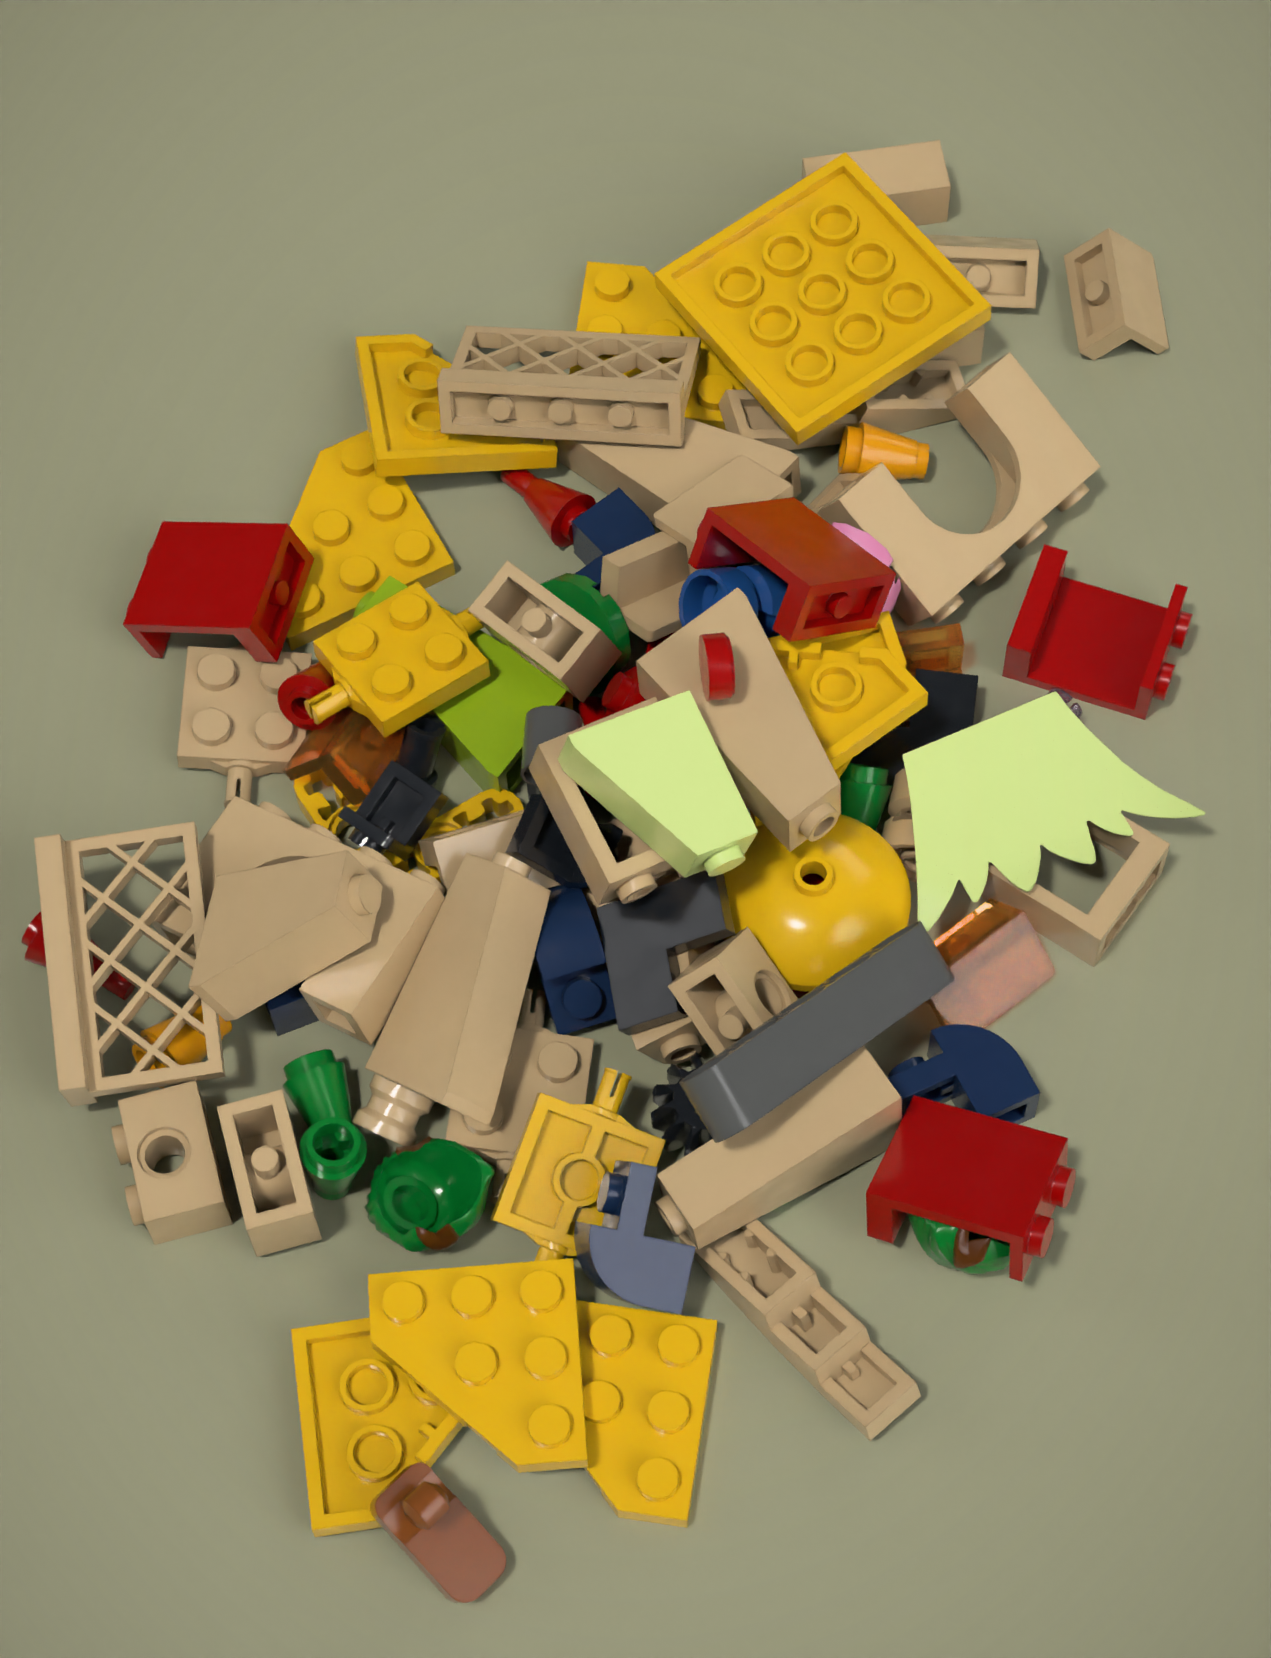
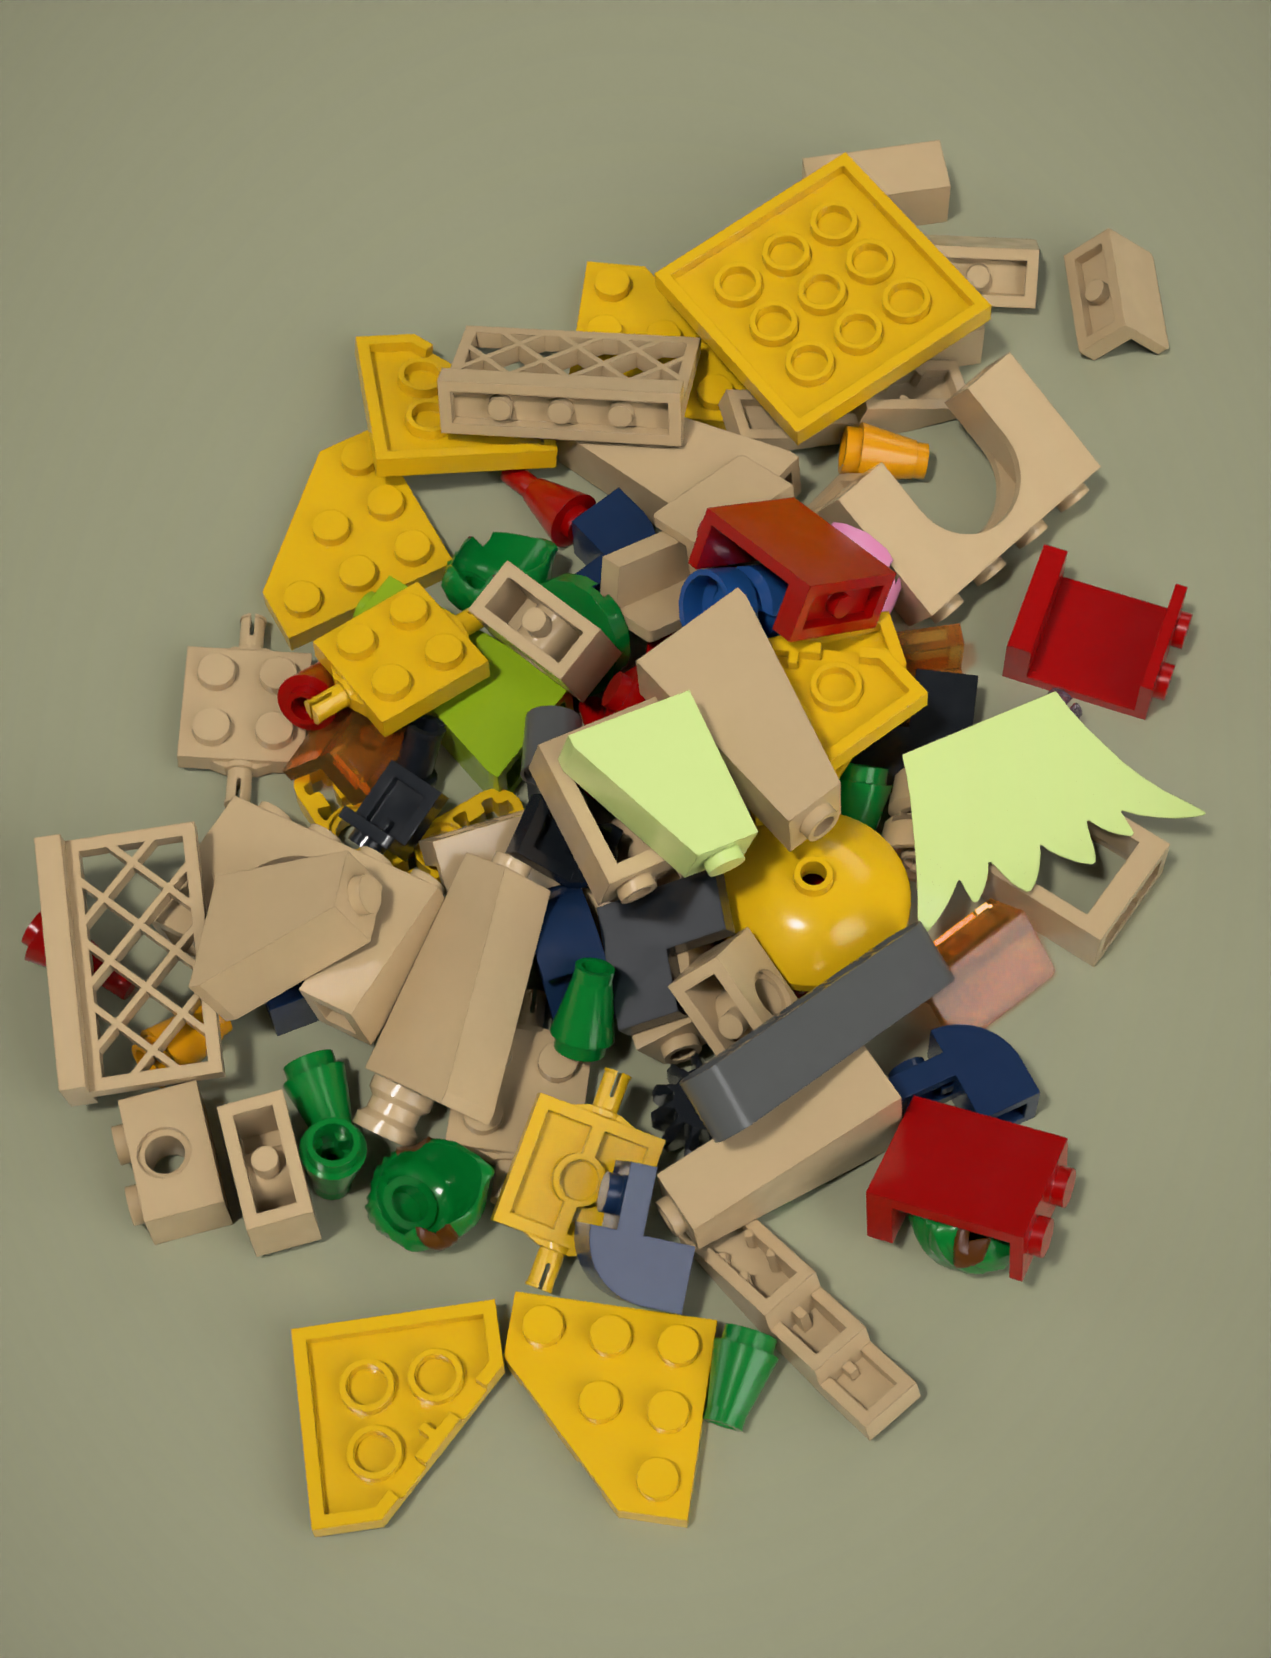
(220, 582): red panel -> none
(439, 1534): dark orange piece -> none
(477, 564): none -> green hair
(492, 1352): yellow plate -> none
(586, 1013): none -> green cone
(716, 666): red tile -> none
(738, 1373): none -> green cone

